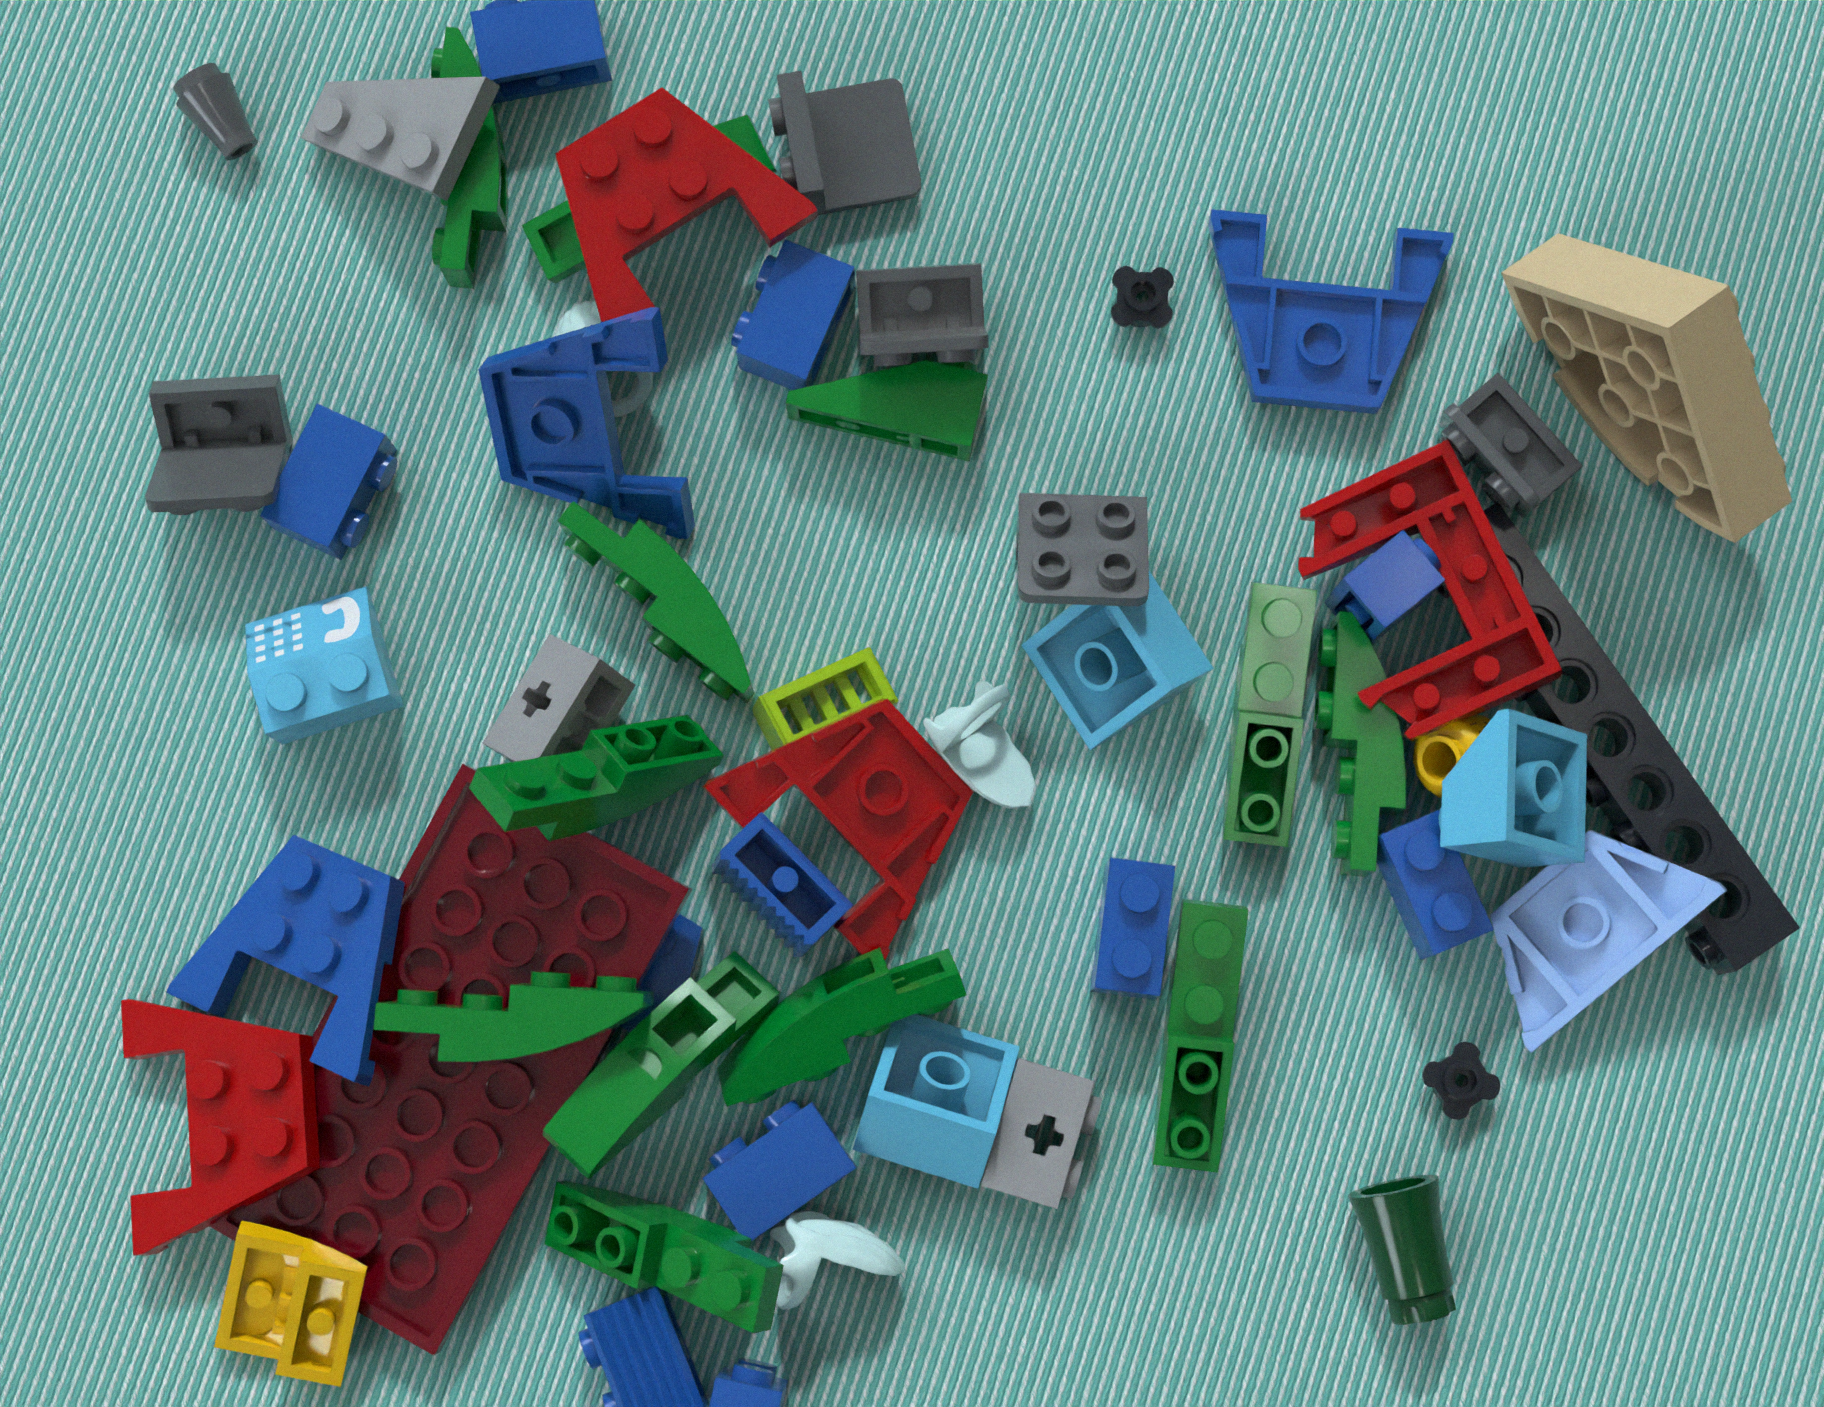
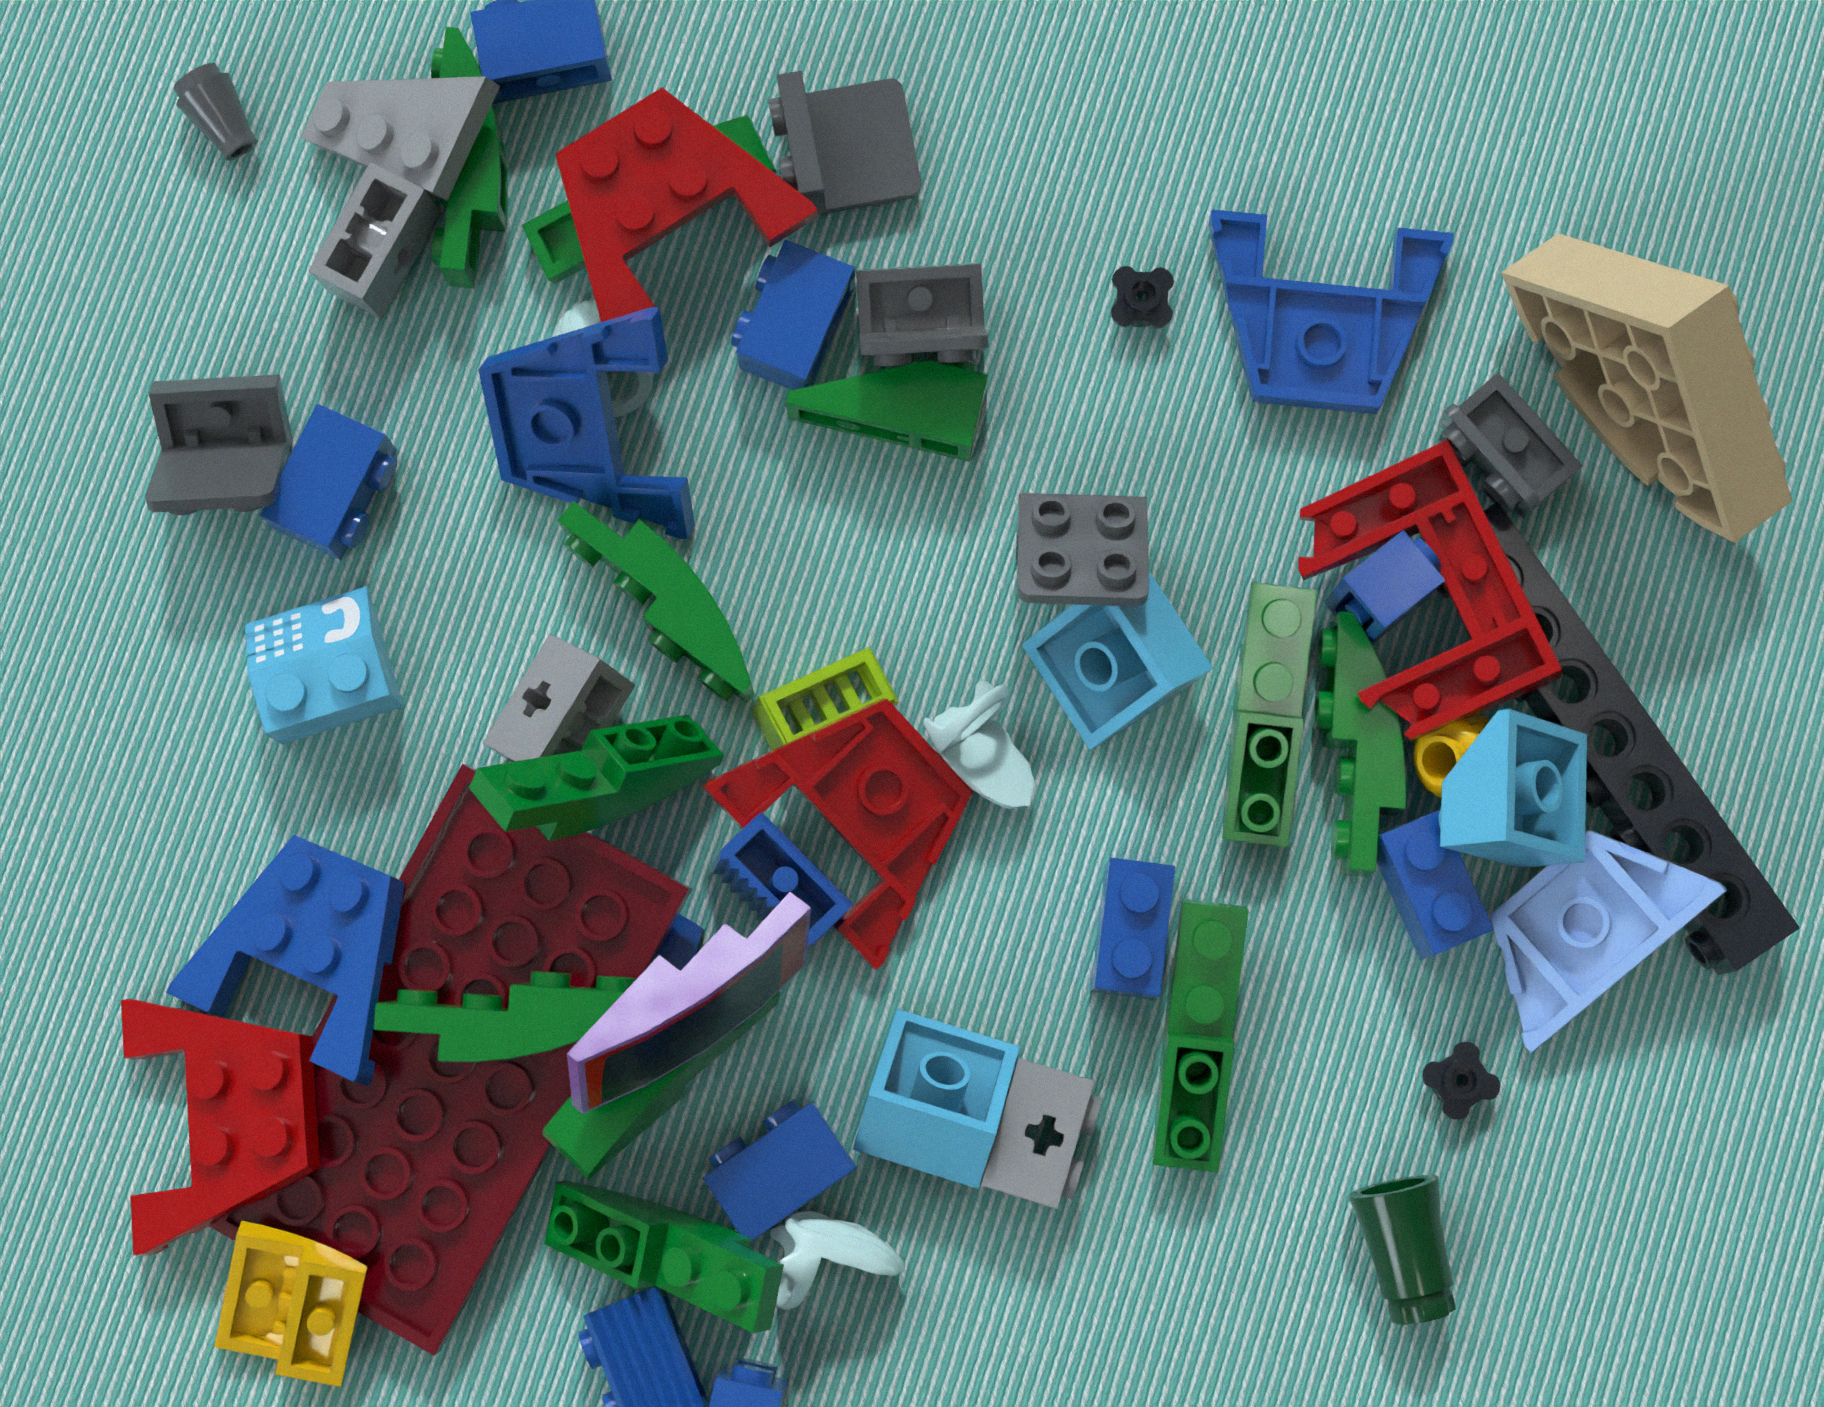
(375, 240): none -> light grey brick
(682, 1013): none -> slope
(808, 1028): green slope -> none

